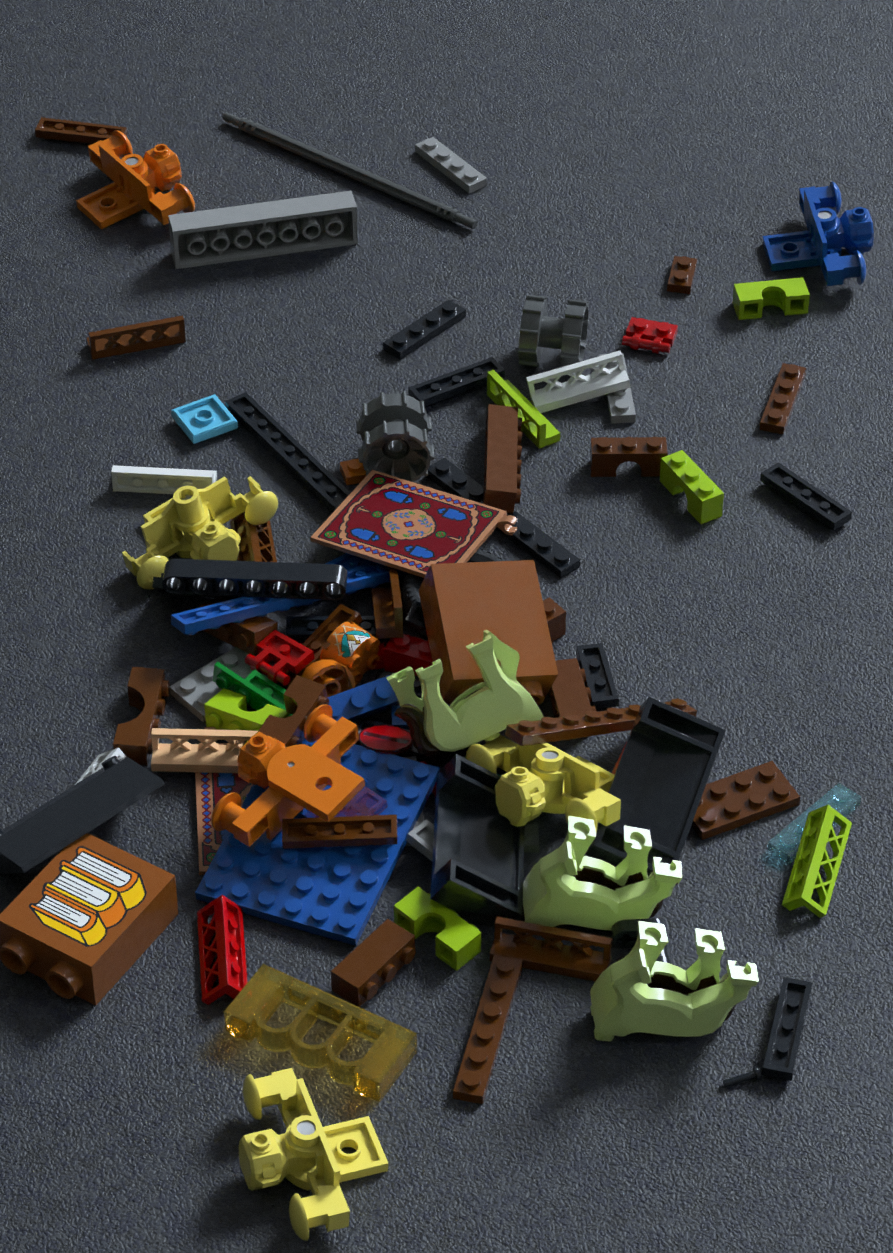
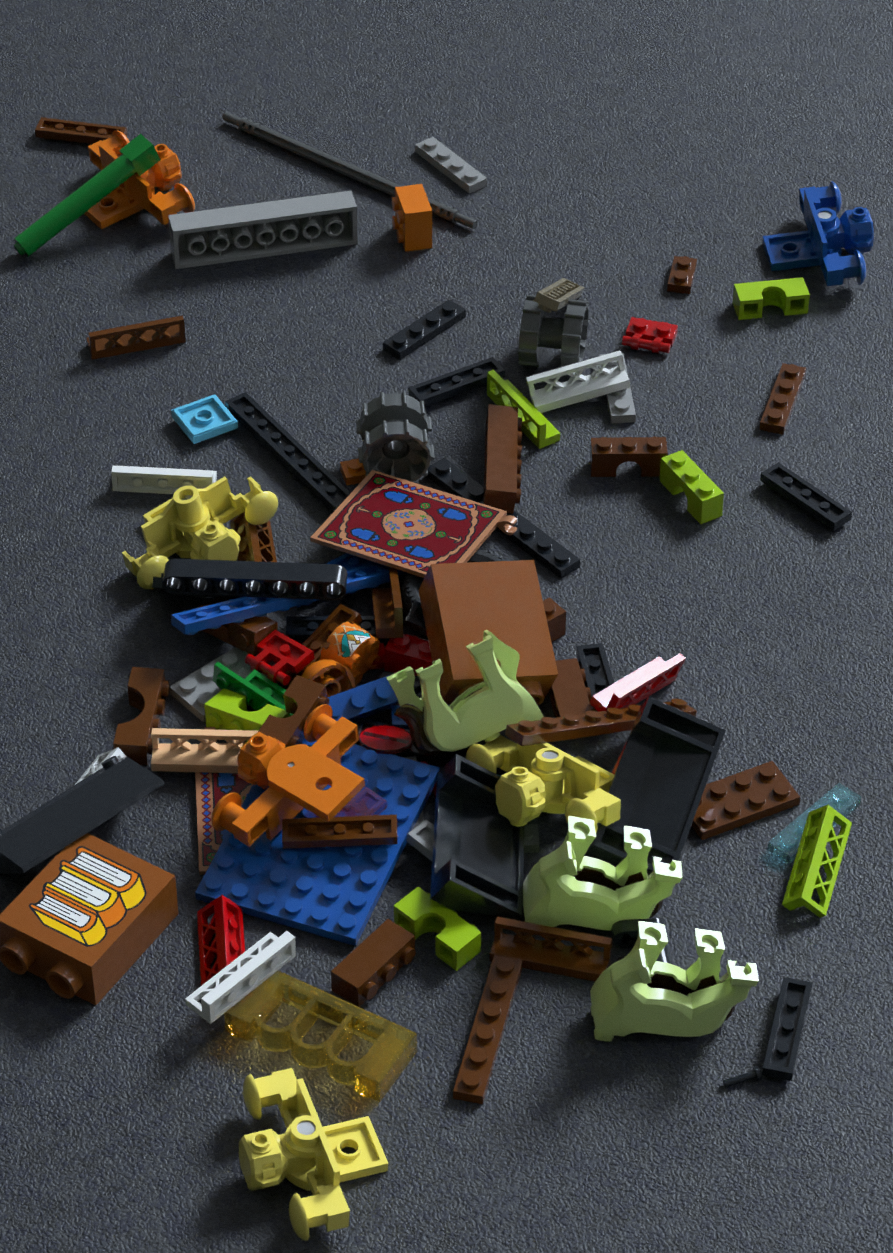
(135, 158): none -> green brick
(242, 976): none -> white fence
(412, 217): none -> orange brick
(557, 295): none -> dark tan plate
(638, 684): none -> fence

